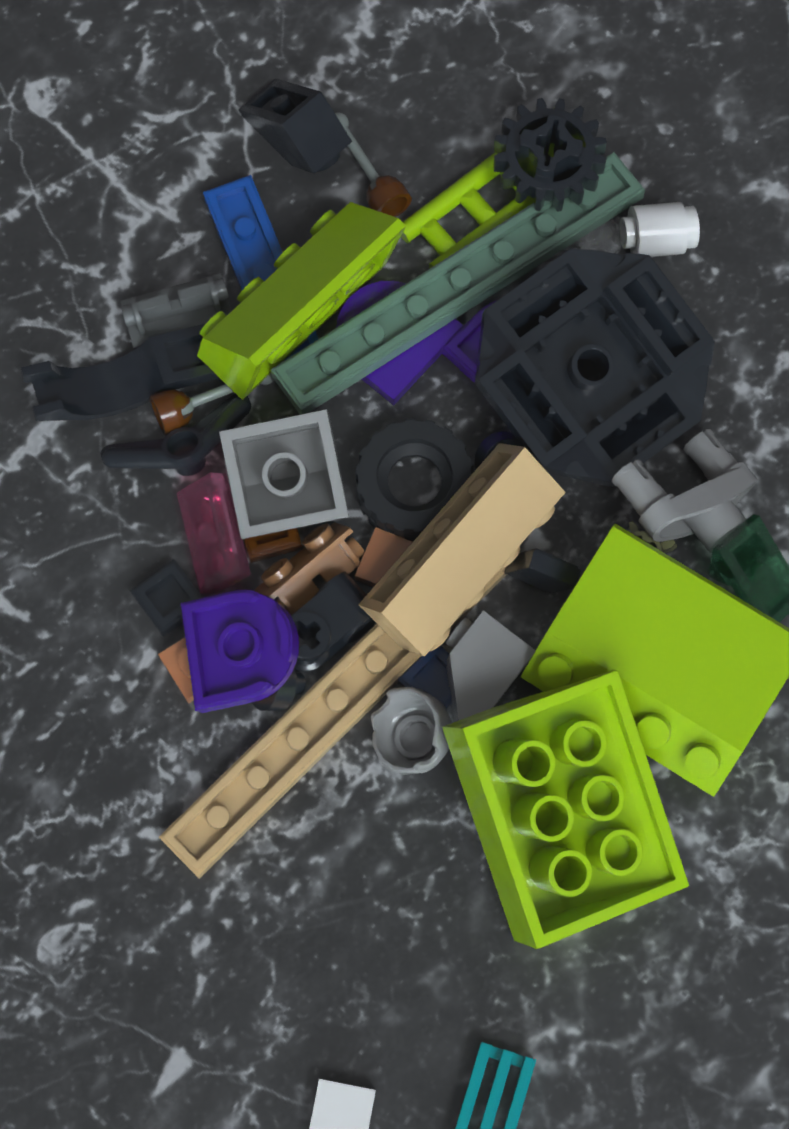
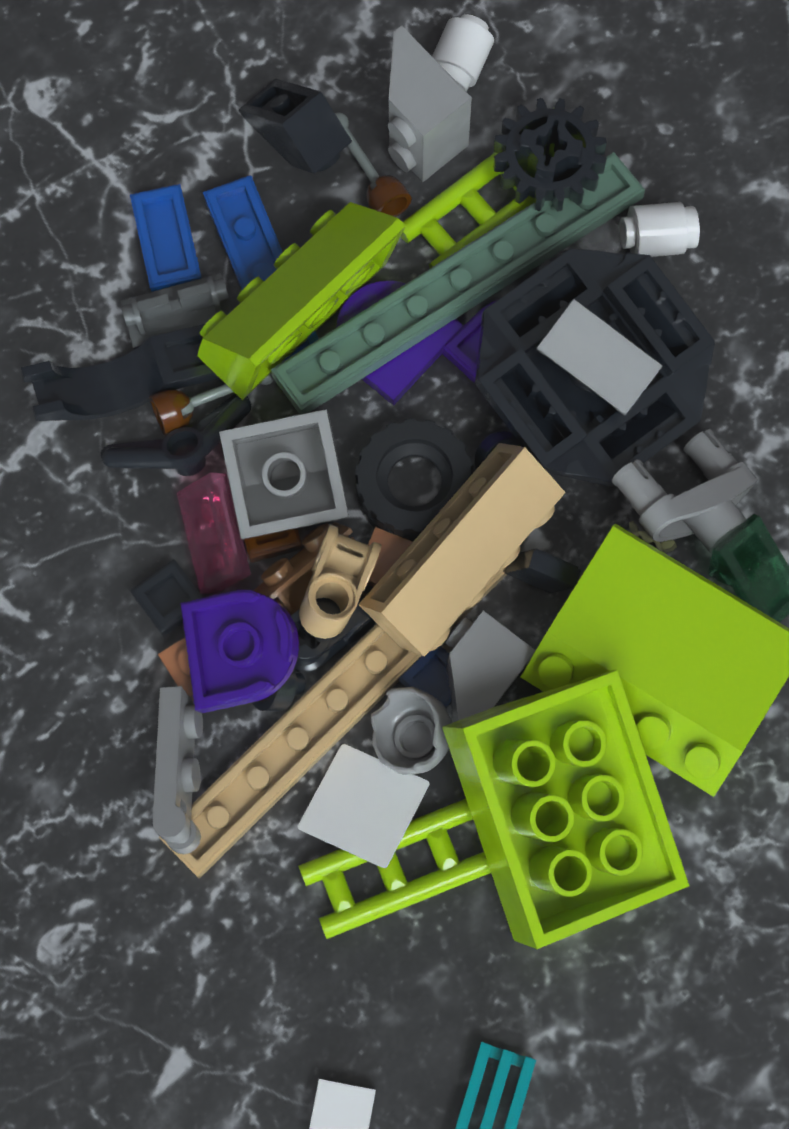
(165, 237): none -> blue tile
(176, 770): none -> light grey plate
(341, 575): none -> tan piece
(363, 806): none -> white sticker
(399, 892): none -> lime bar
(425, 110): none -> light grey slope
(464, 49): none -> white brick
(599, 357): none -> light grey hinge

